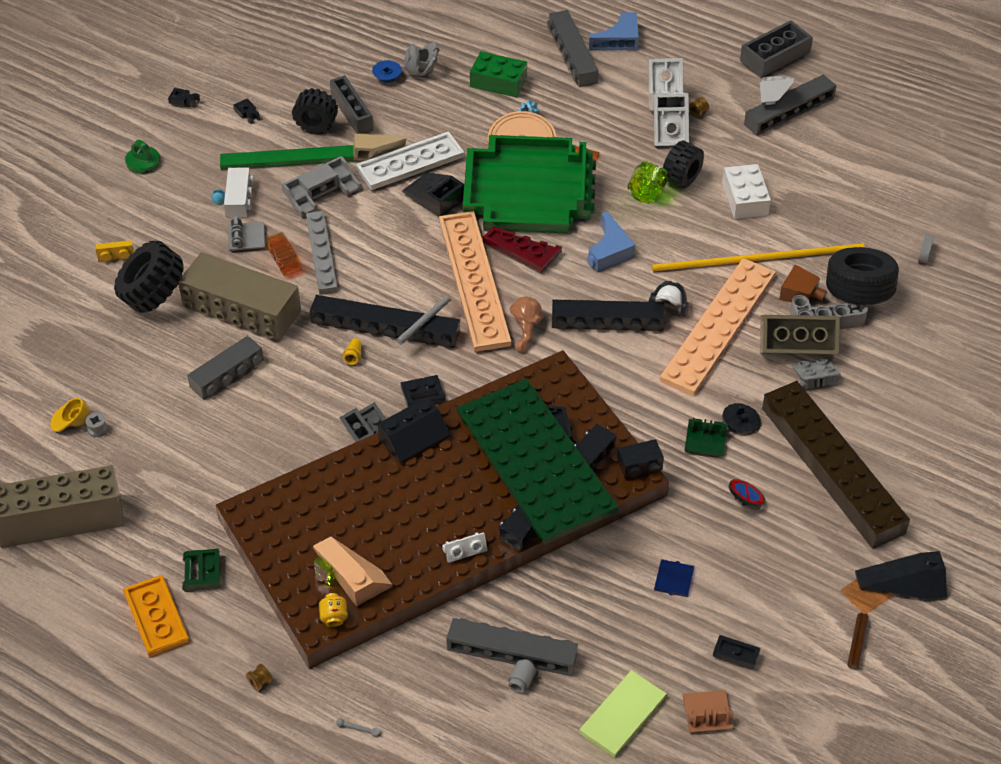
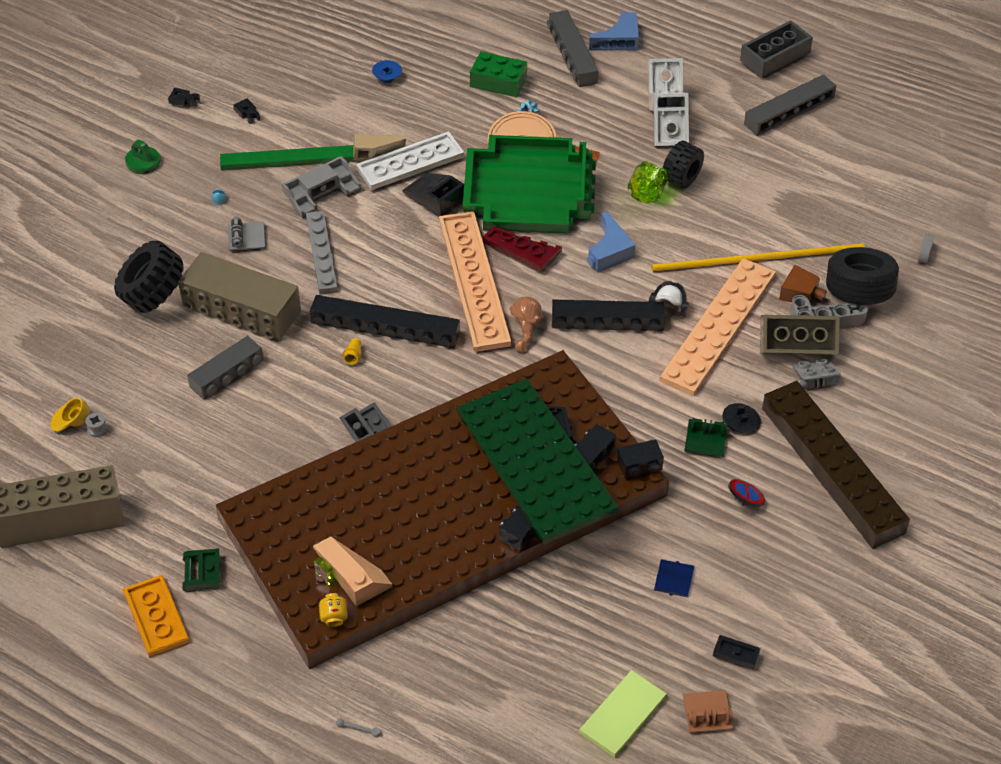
(114, 250): yellow plate -> none
(238, 192): white brick -> none
(259, 677): pearl gold wheel -> none
(283, 253): clear orange beam -> none
(315, 111): black tyre -> none
(351, 105): dark grey brick -> none
(413, 430): black slope -> none
(421, 61): light grey helmet -> none
(421, 388): black plate -> none
(423, 320): light grey bar -> none
(465, 547): white hinge -> none
(511, 646): dark grey brick -> none
(521, 676): light grey brick -> none
(698, 107): pearl gold wheel -> none
(746, 191): white brick -> none
(774, 87): white wedge -> none
(858, 641): reddish brown axle -> none
(863, 600): clear orange piece -> none
(914, 575): black wedge -> none

